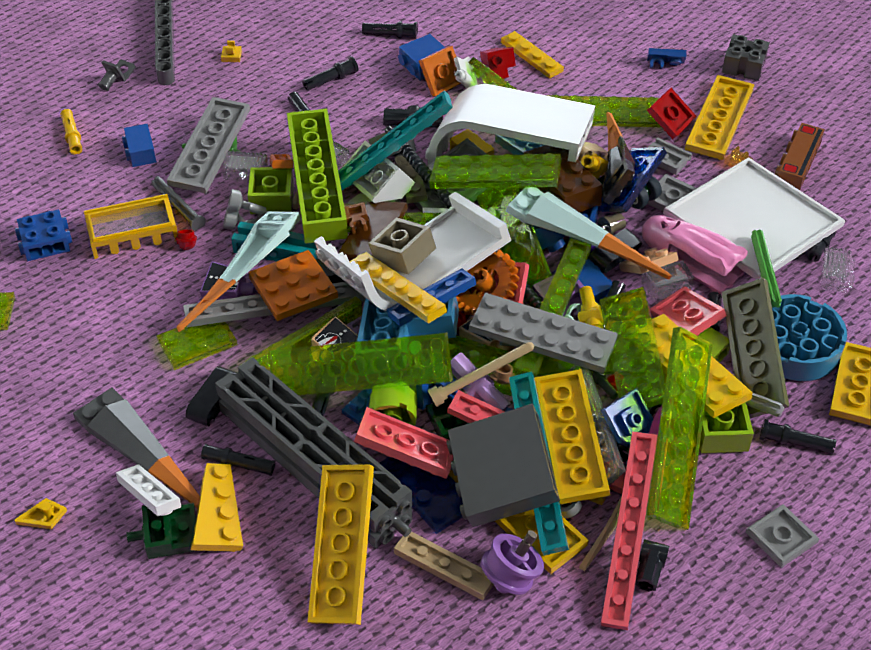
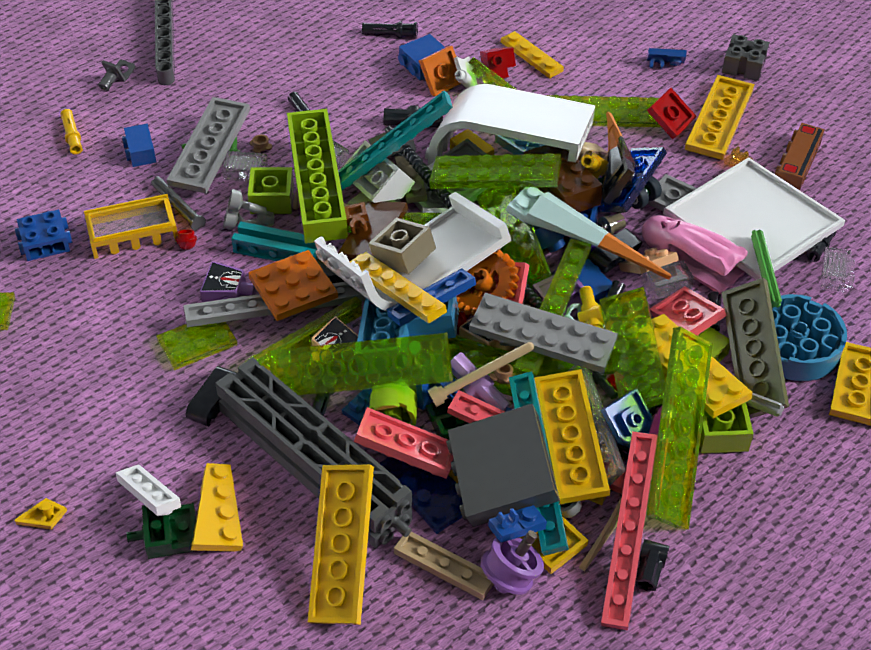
(120, 427): dark grey plate -> none
(231, 52): yellow tile -> none
(237, 459): black pin -> none
(260, 143): none -> medium nougat plate
(262, 239): light aqua plate -> none
(281, 161): orange tile -> none
(338, 71): black pin -> none
(517, 523): none -> blue plate
(675, 158): light grey plate -> none
(782, 535): light grey tile -> none
(785, 435): black pin -> none

